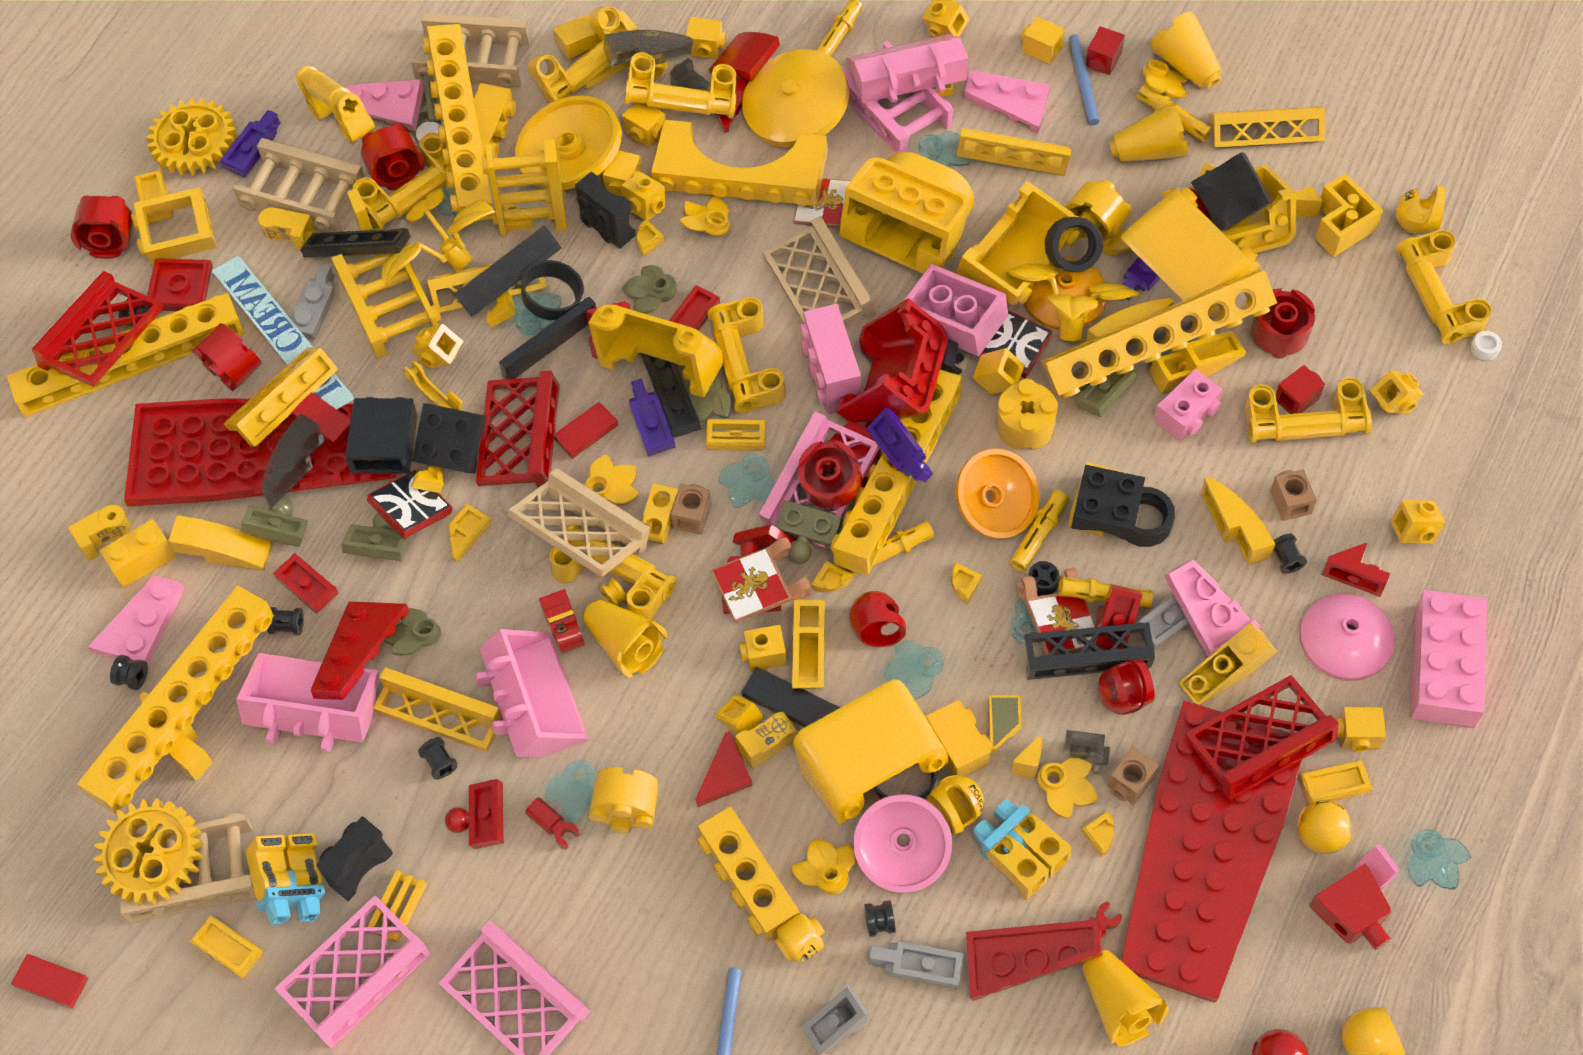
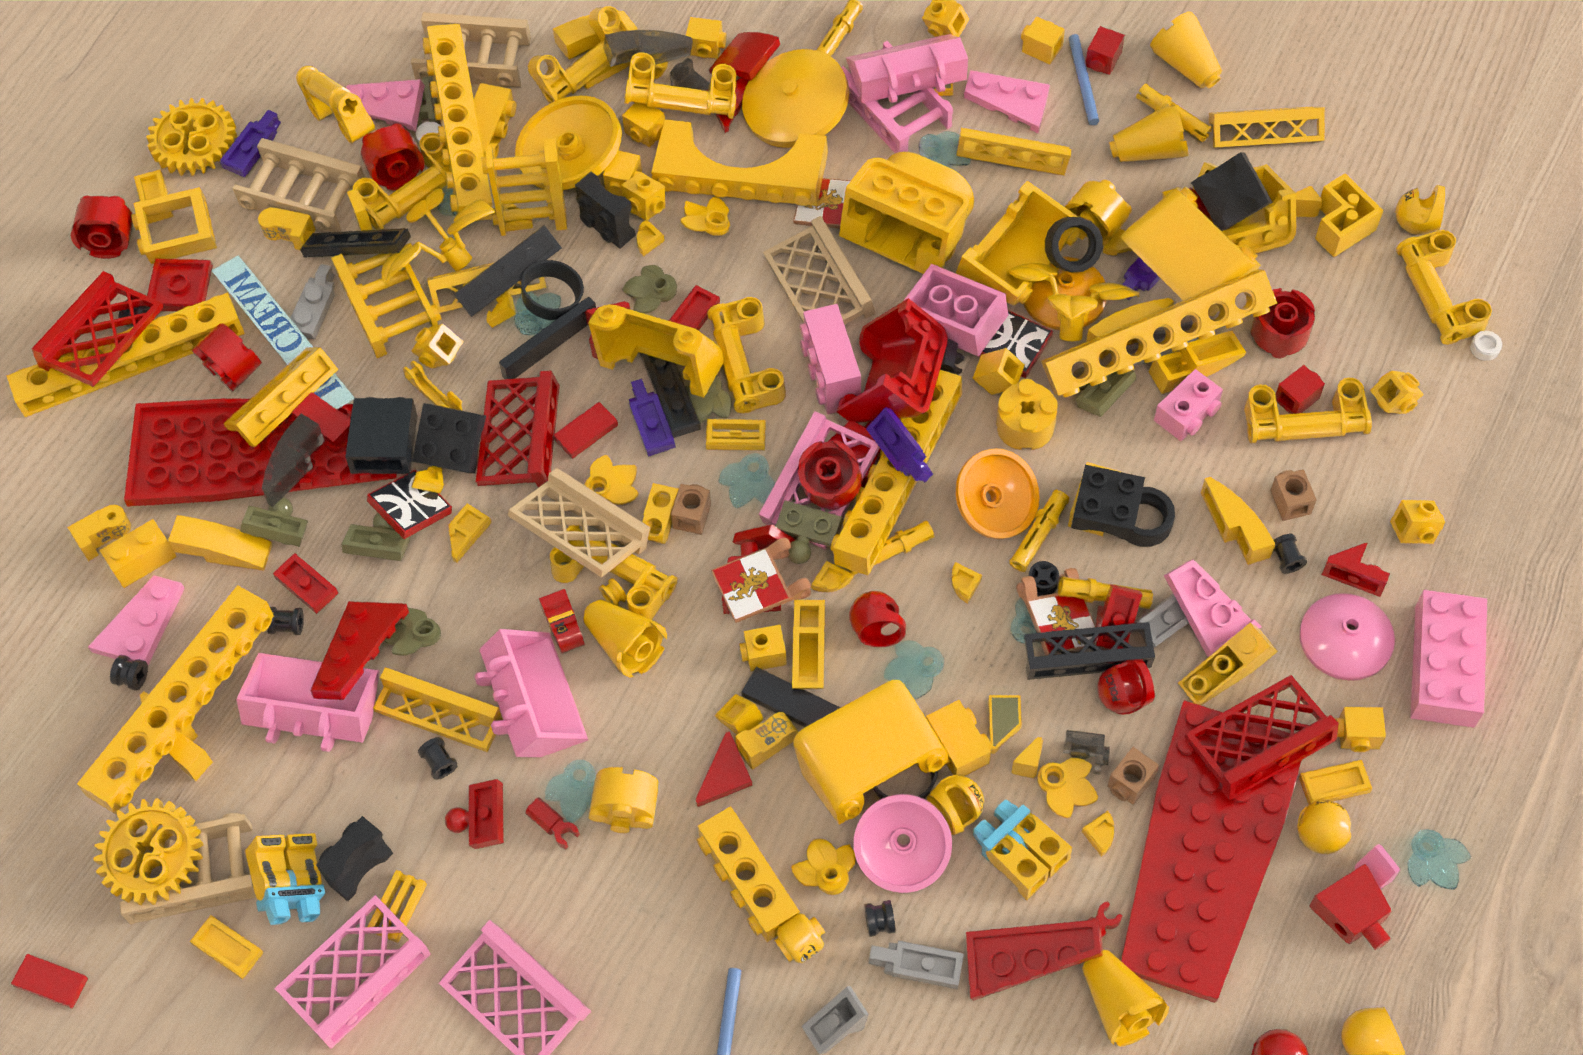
(1163, 79): yellow plate -> none

